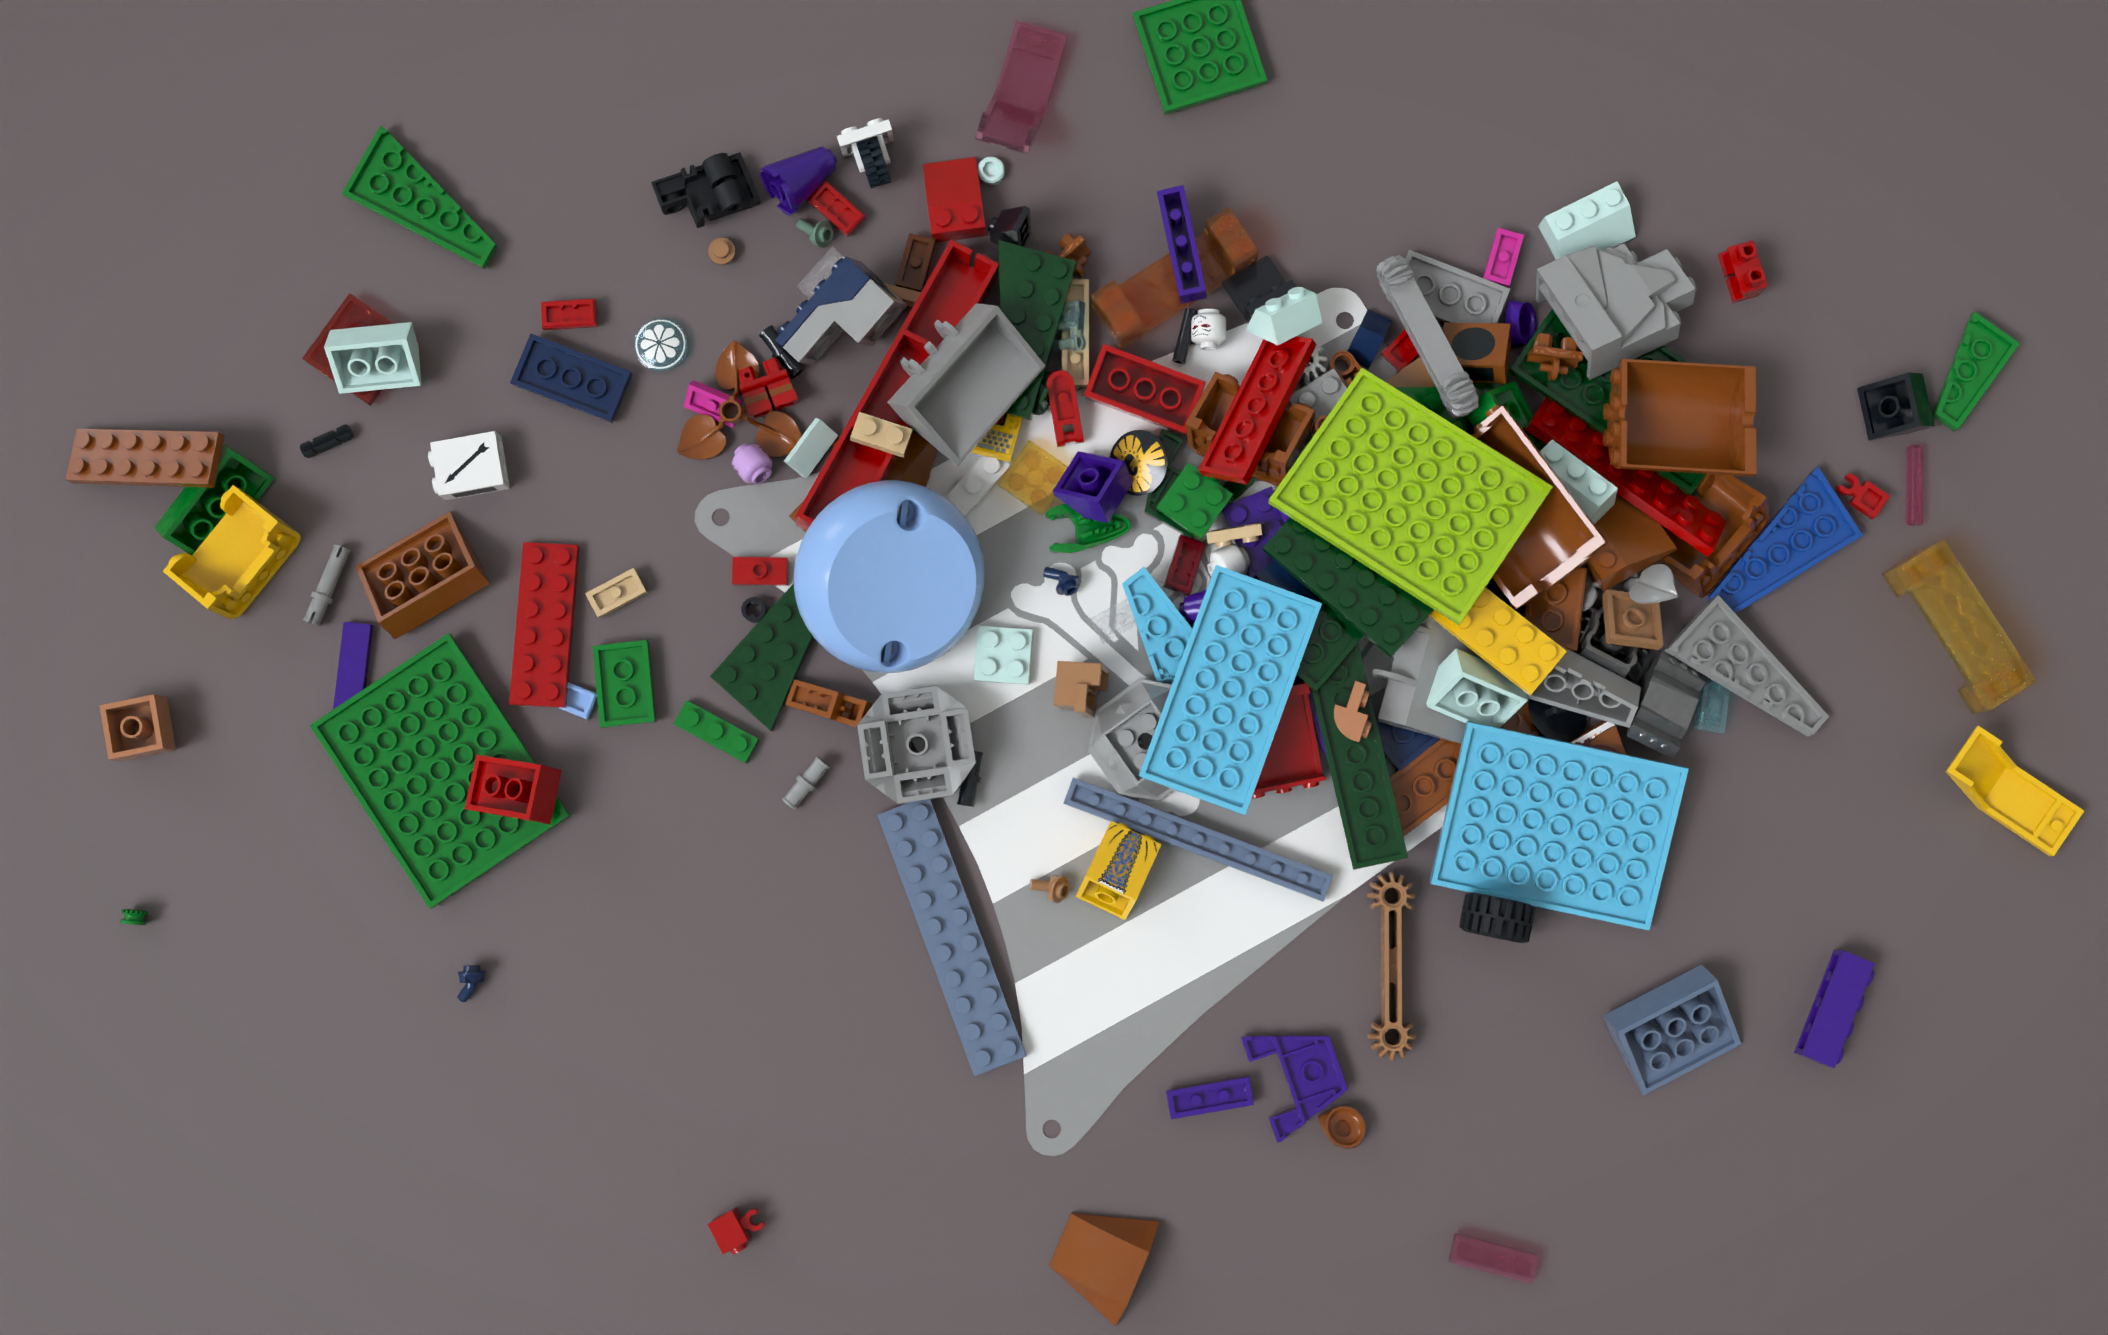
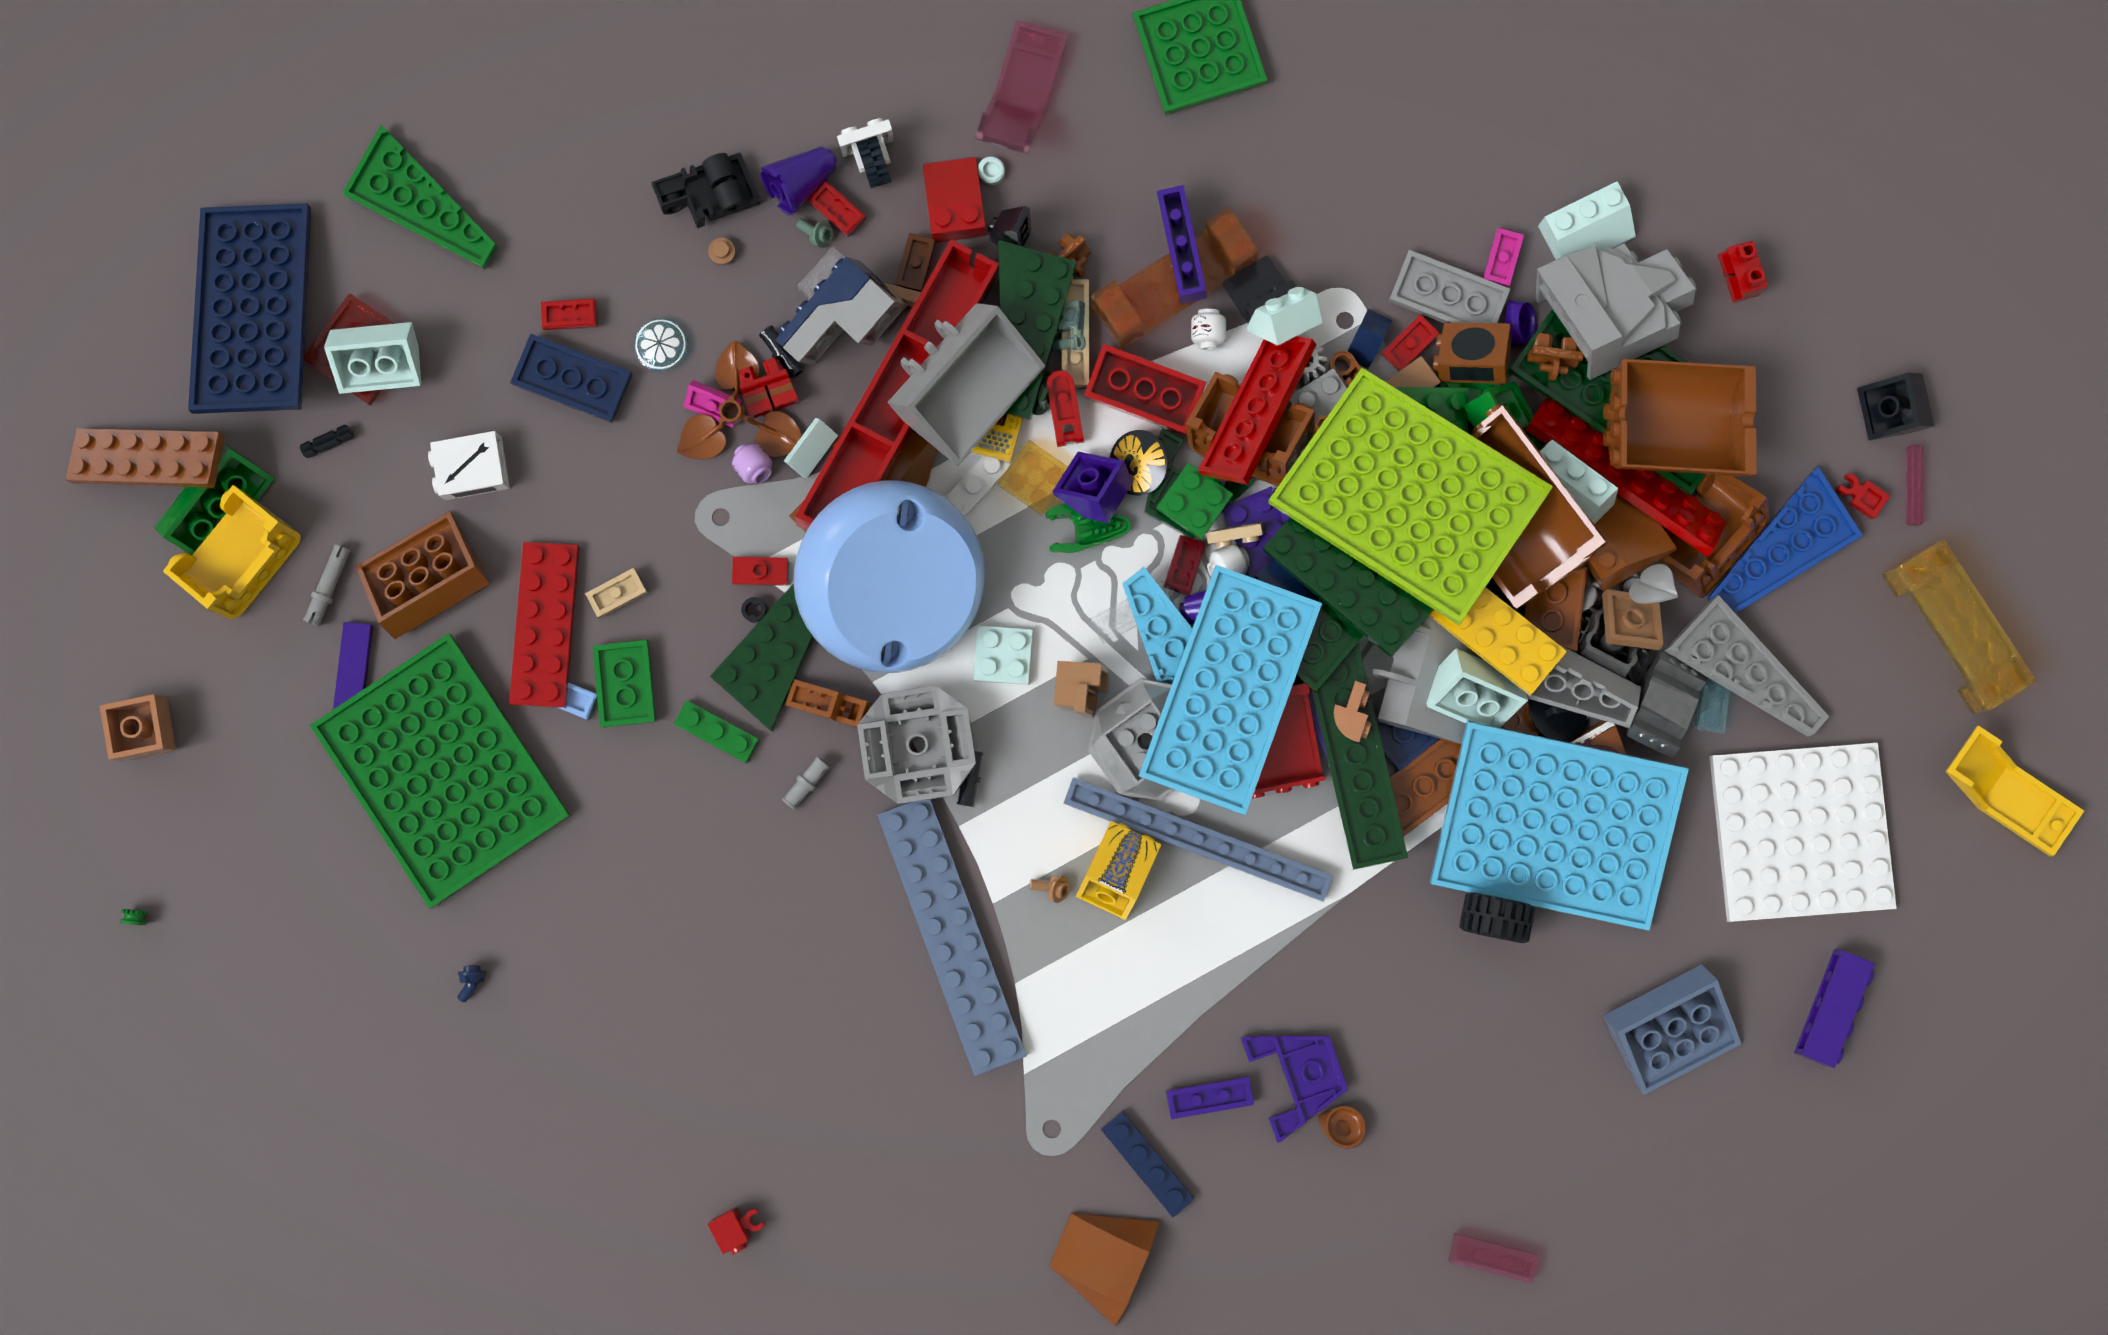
(250, 309): none -> dark blue plate
(513, 789): red slope -> none
(881, 434): tan plate -> none
(1067, 583): dark blue plate -> none
(1147, 1164): none -> dark blue plate
(1184, 337): black piece -> none
(1391, 966): medium nougat arm -> none
(1451, 381): light grey arm -> none
(1802, 832): none -> white plate
(1975, 365): green wing -> none

